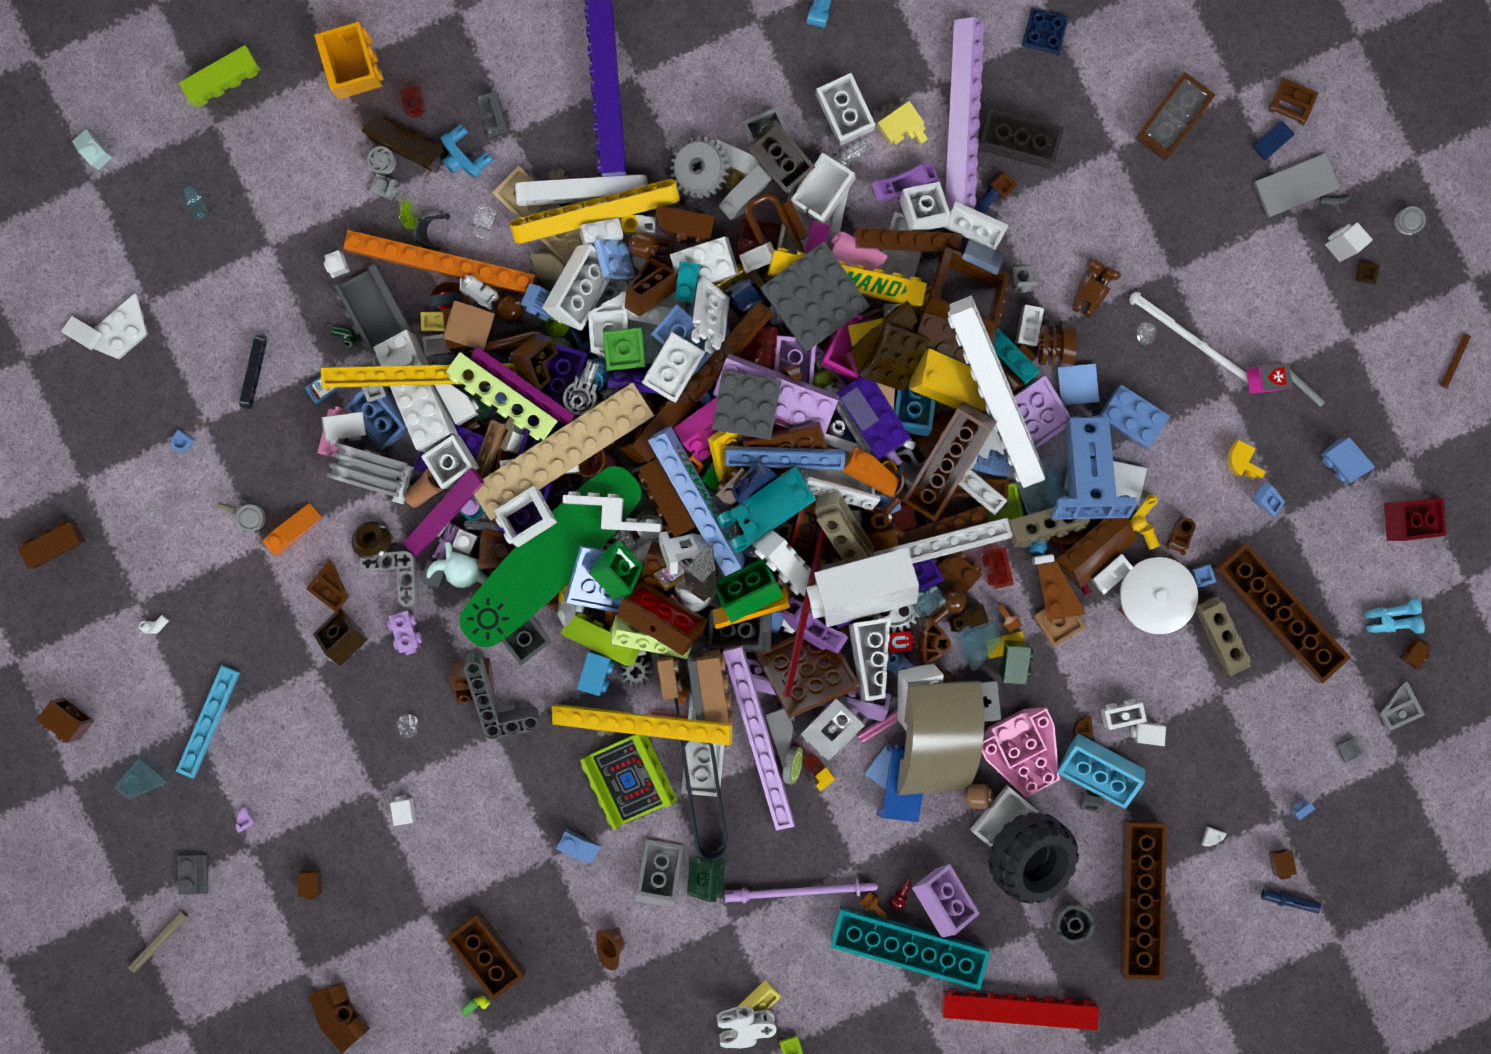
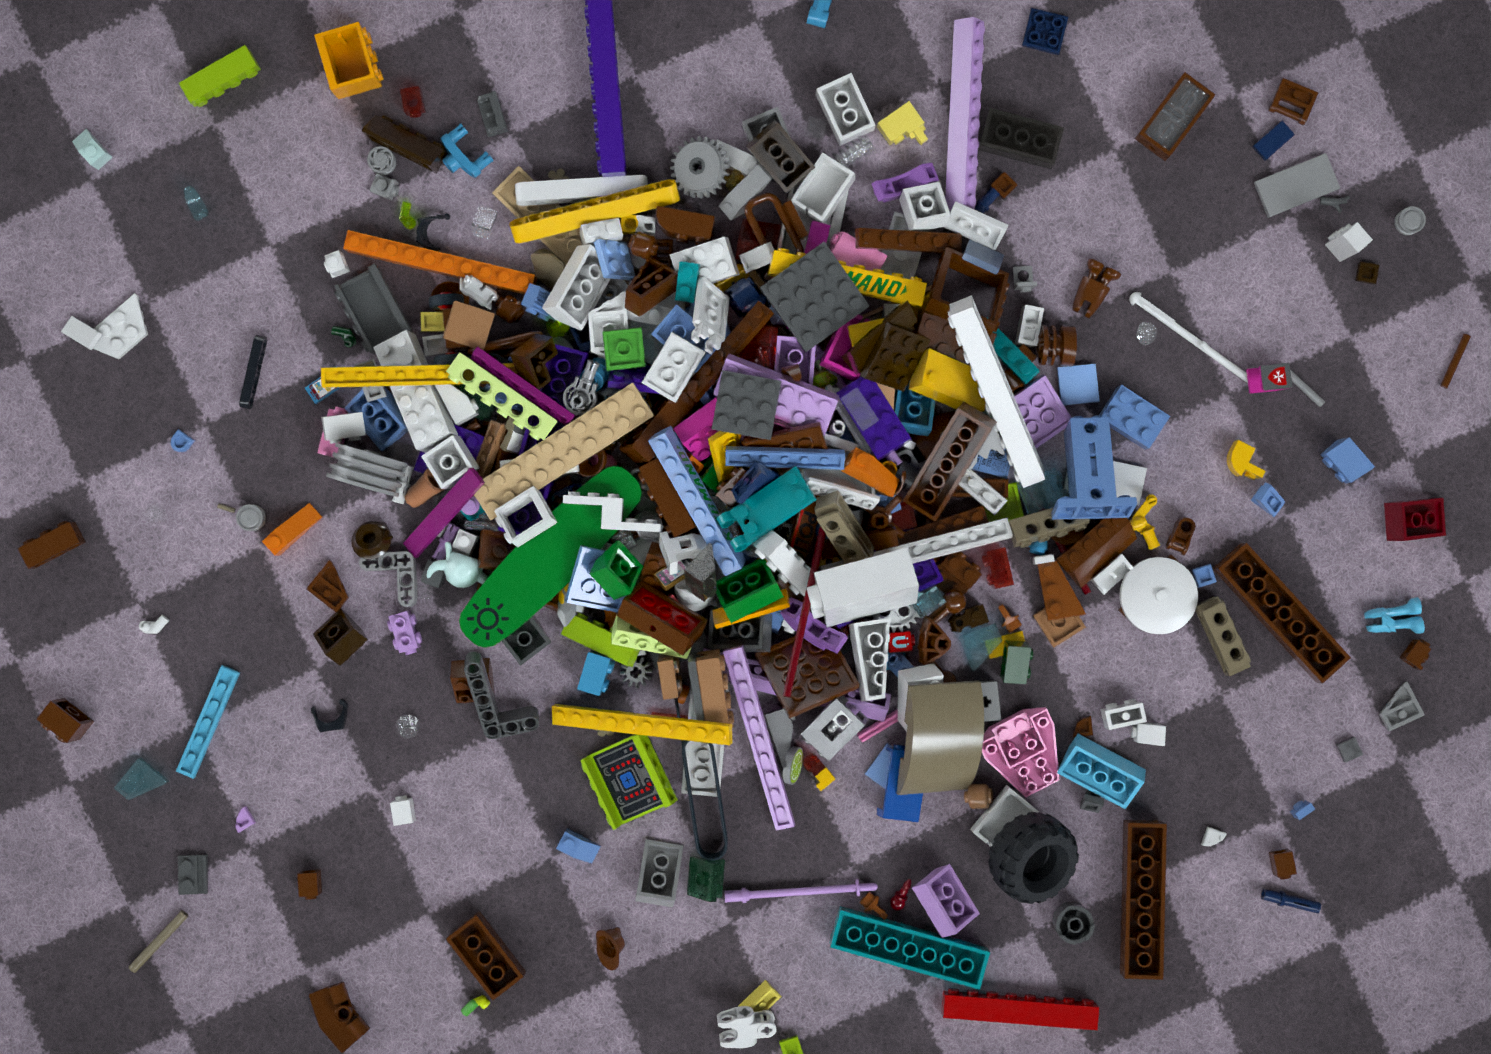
(338, 724): none -> black helmet

